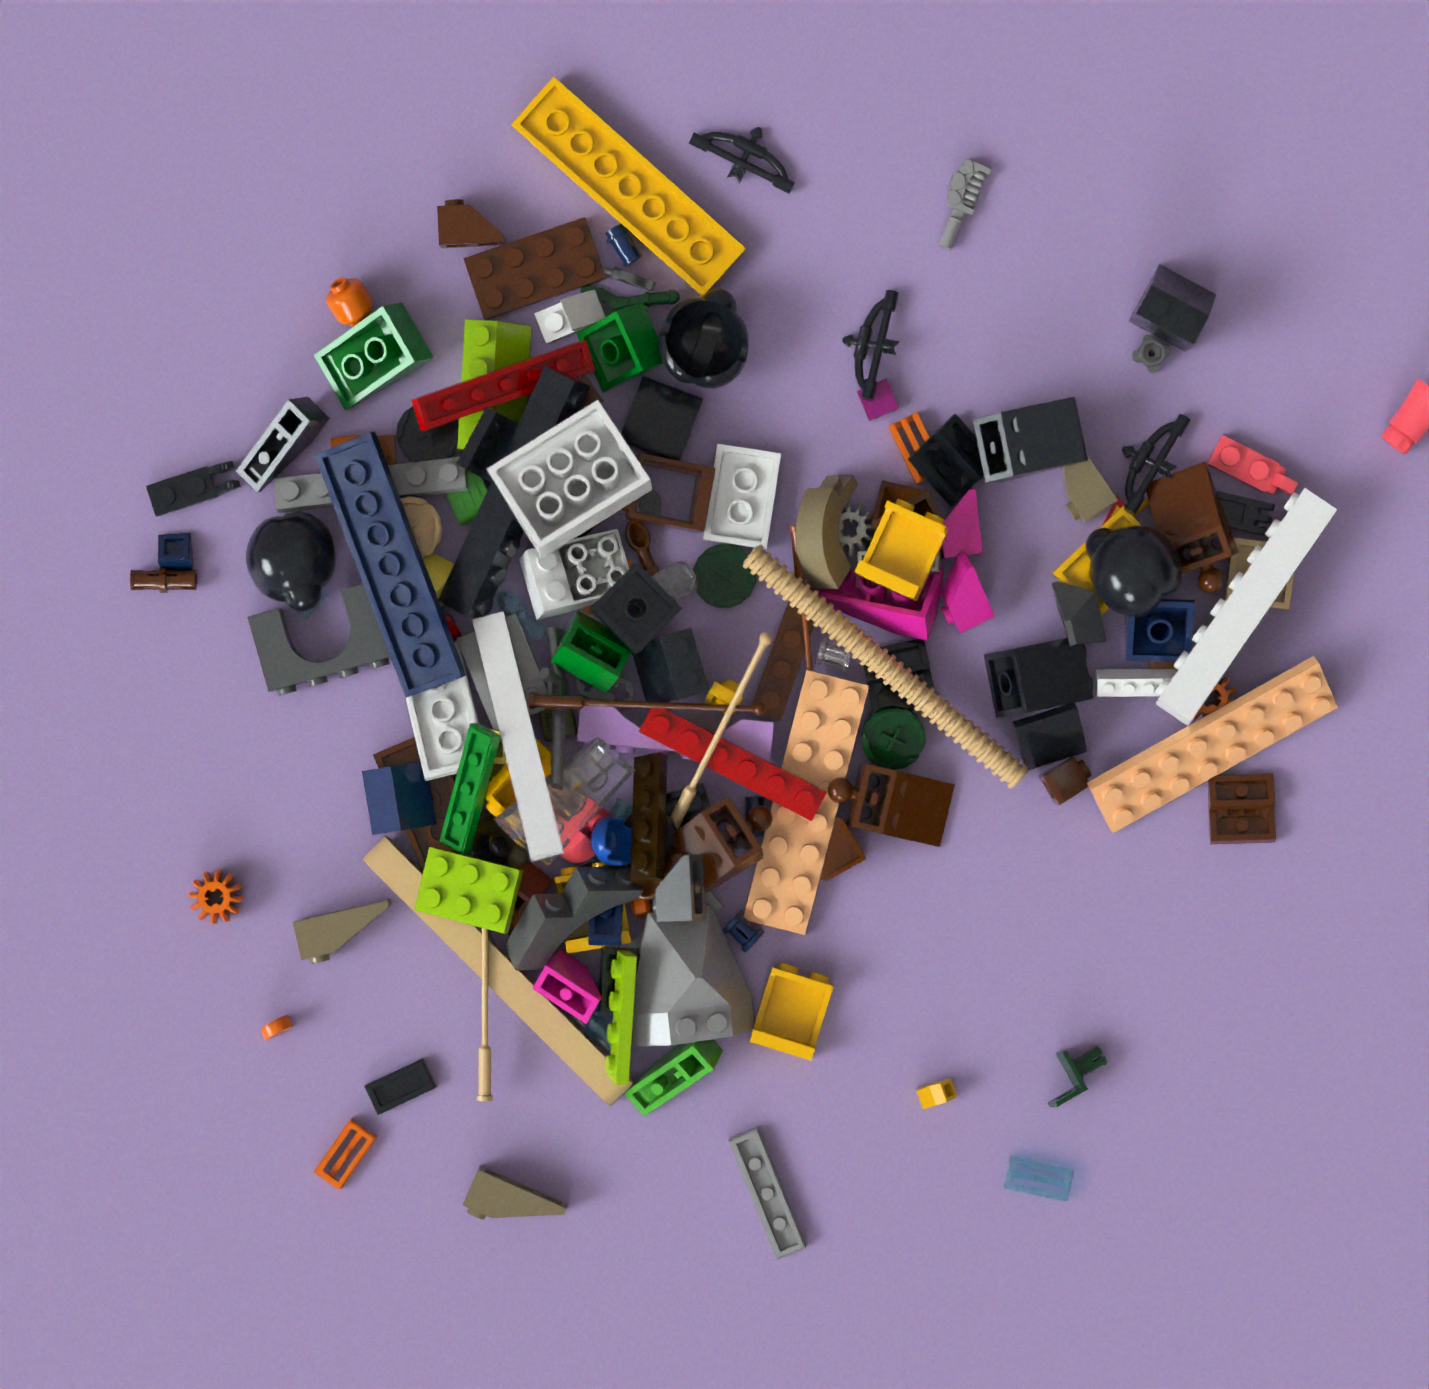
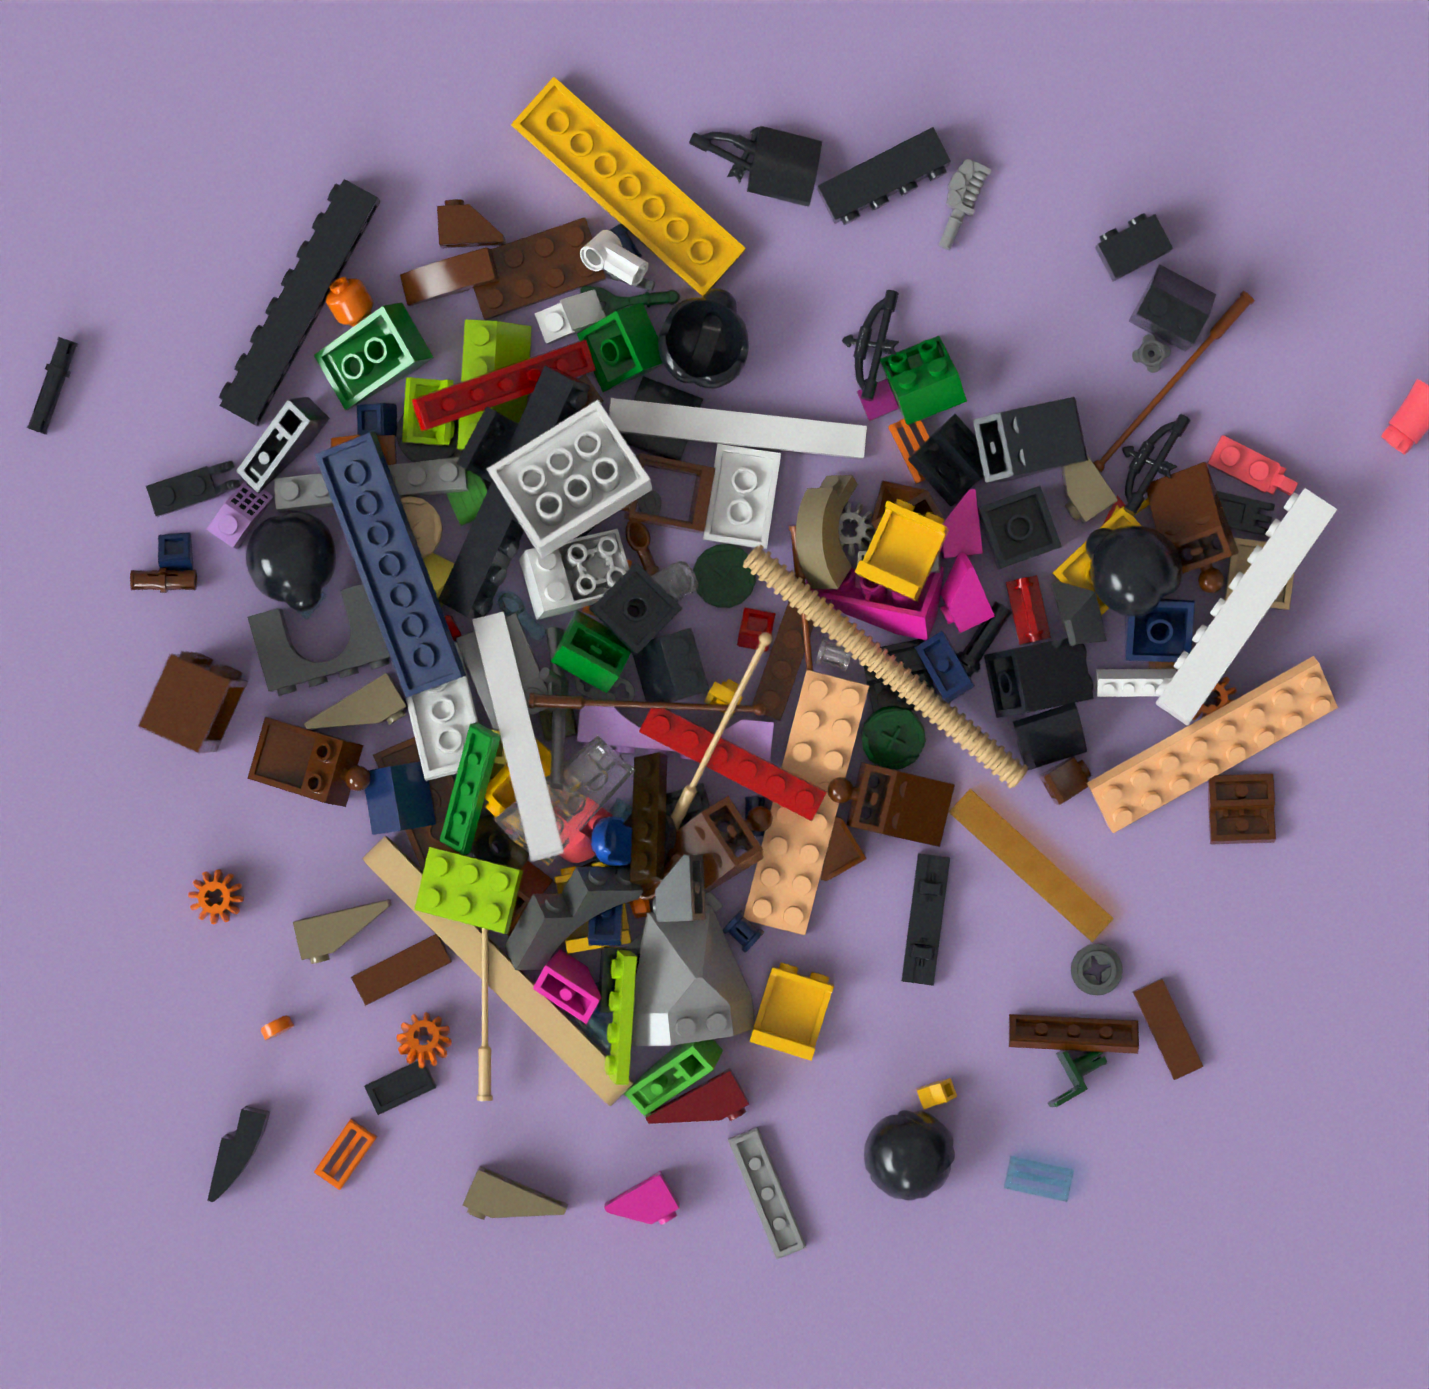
(52, 385): none -> black pin
(193, 701): none -> reddish brown hose
(237, 1150): none -> black slope
(239, 515): none -> lavender slope
(299, 303): none -> black brick
(308, 763): none -> reddish brown slope
(369, 705): none -> dark tan slope
(377, 418): none -> dark blue slope
(401, 969): none -> reddish brown tile
(411, 429): none -> lime bracket
(434, 1046): none -> orange gear
(449, 276): none -> reddish brown slope
(607, 253): none -> white piece
(646, 1202): none -> dark pink slope
(709, 1101): none -> dark red slope
(738, 428): none -> white tile
(753, 624): none -> red slope
(784, 166): none -> black slope
(883, 176): none -> black brick
(909, 1155): none -> black piece
(923, 380): none -> green slope
(925, 919): none -> black hinge
(944, 666): none -> dark blue plate
(983, 639): none -> black pin
(1019, 527): none -> black brick
(1028, 609): none -> red hinge
(1030, 865): none -> clear yellow tile
(1073, 1033): none -> reddish brown tile
(1109, 977): none -> dark grey gear
(1133, 247): none -> black brick
(1167, 1029): none -> reddish brown tile
(1215, 333): none -> dark orange piece

